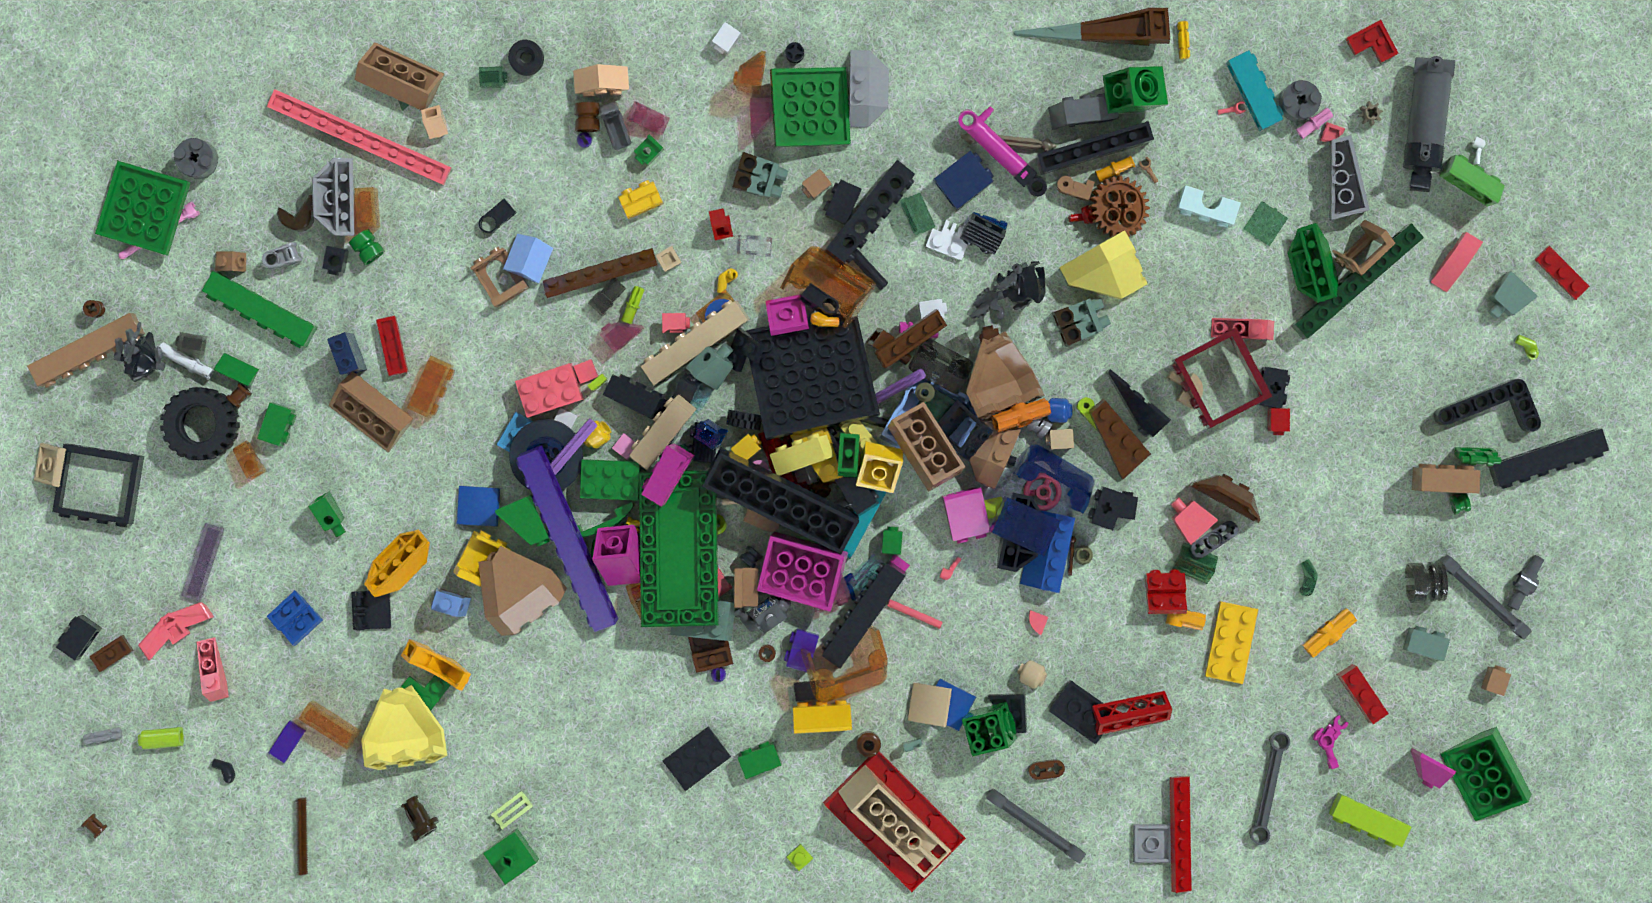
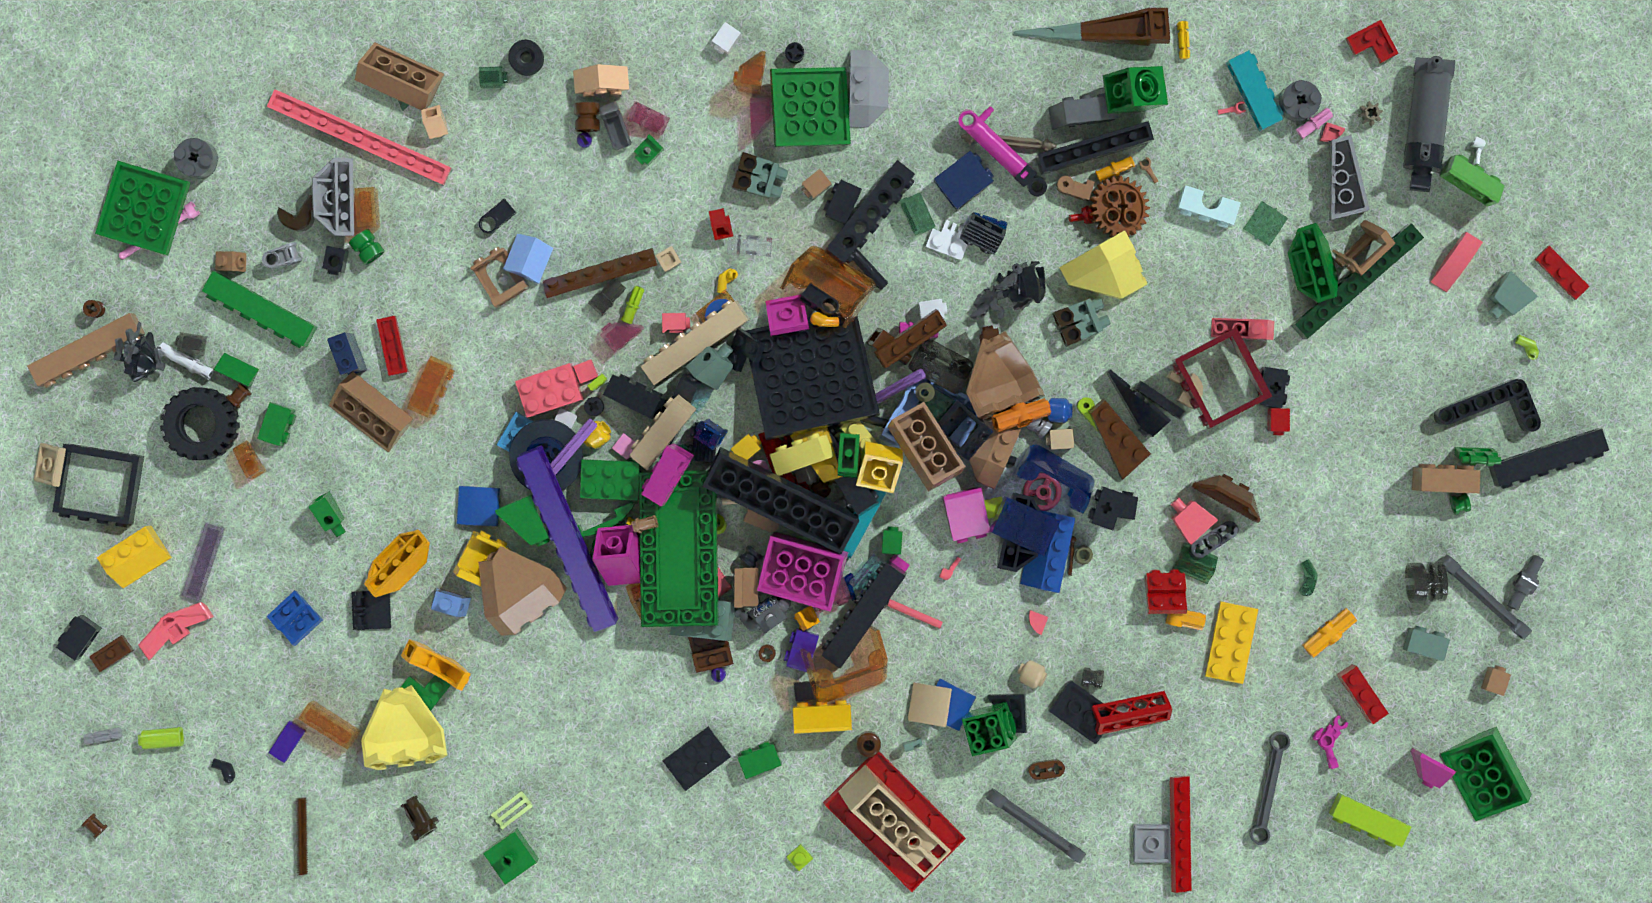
(134, 556): none -> yellow slope
(211, 670): coral slope -> none
(597, 408): none -> black wheel
(641, 199): yellow brick -> none
(644, 524): none -> medium nougat pin
(744, 420): black tyre -> none
(806, 618): none -> light orange tile
(1092, 678): none -> clear smoke wheel
(1156, 397): none -> black beam

